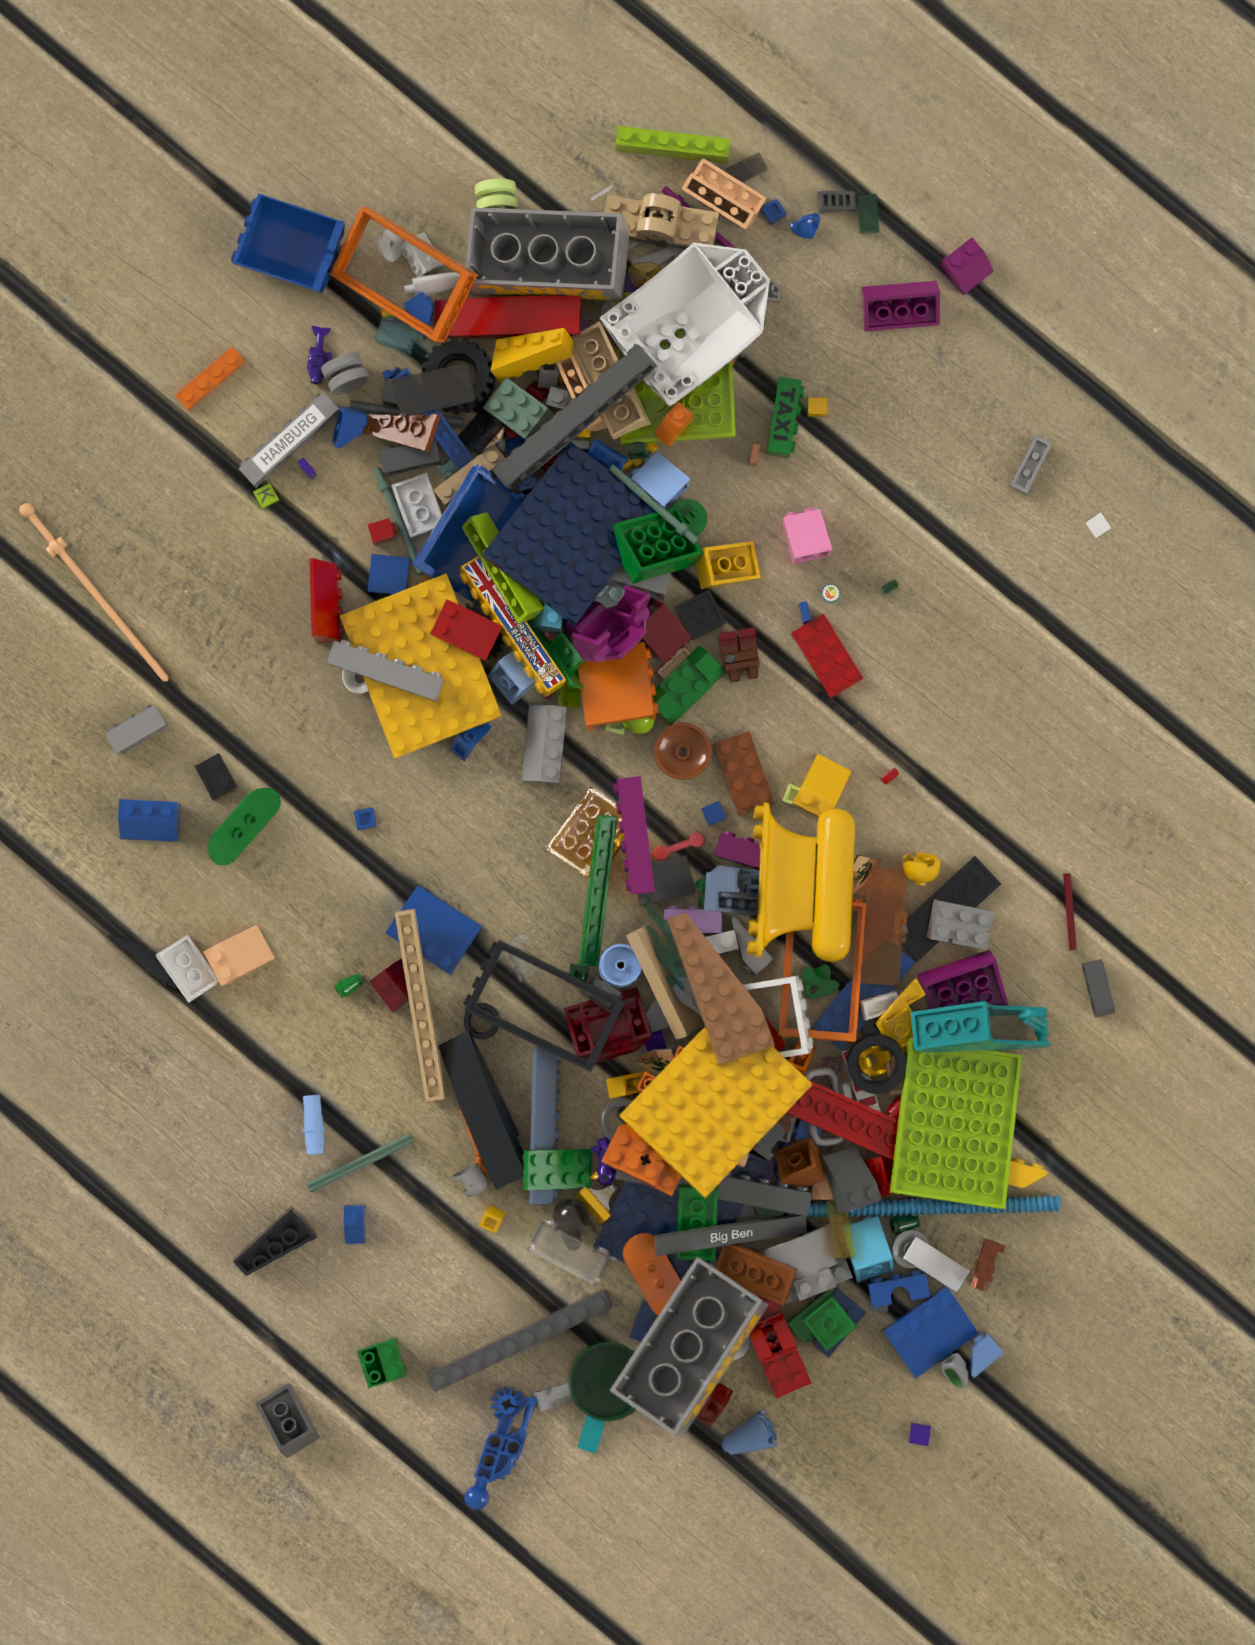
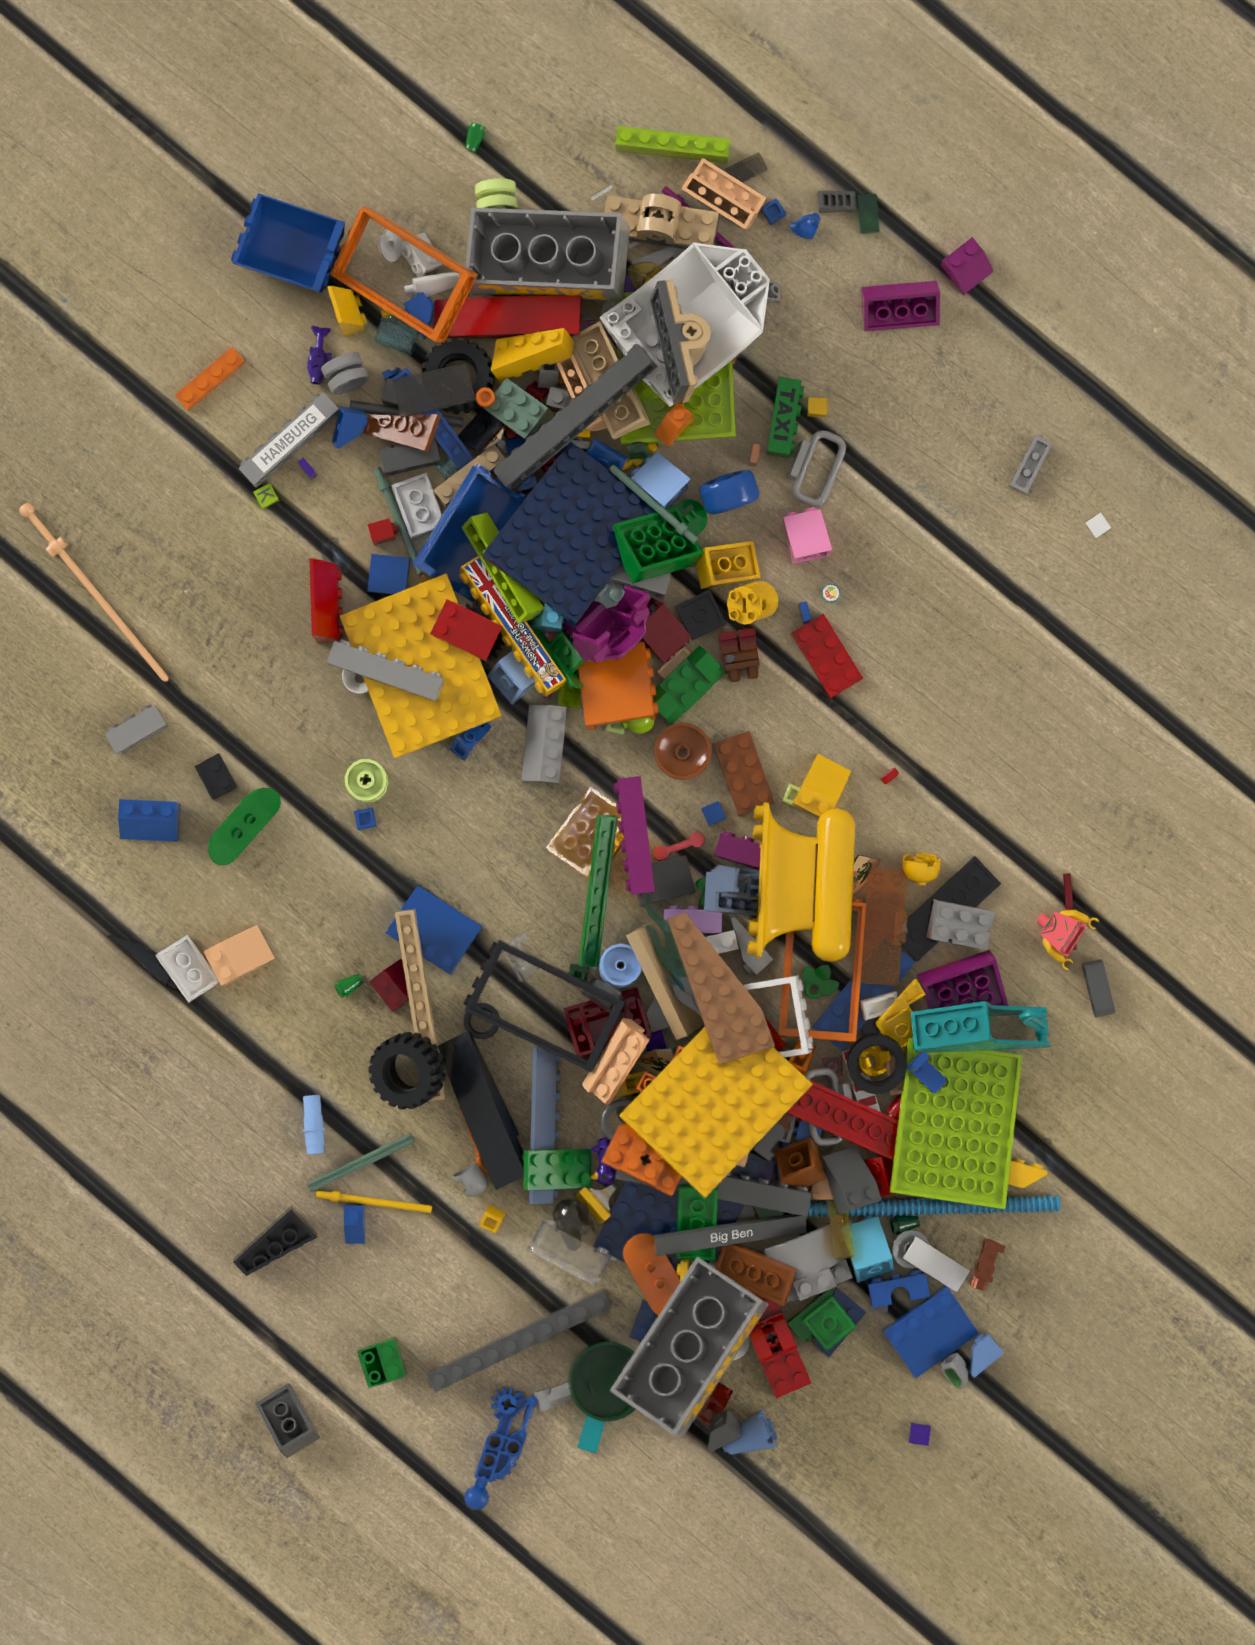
(336, 1196): none -> yellow bar
(347, 310): none -> yellow slope
(358, 773): none -> yellowish green wheel
(388, 1082): none -> black tyre
(474, 136): none -> green cone
(485, 397): none -> orange tile
(616, 1060): none -> light nougat brick
(680, 338): none -> piece
(682, 1268): none -> yellow plate
(723, 1430): none -> dark grey slope
(729, 492): none -> blue wheel
(752, 602): none -> yellow cylinder
(801, 461): none -> light grey bar
(889, 587): clear green tile -> none
(926, 1072): none -> blue bracket
(1063, 932): none -> torso

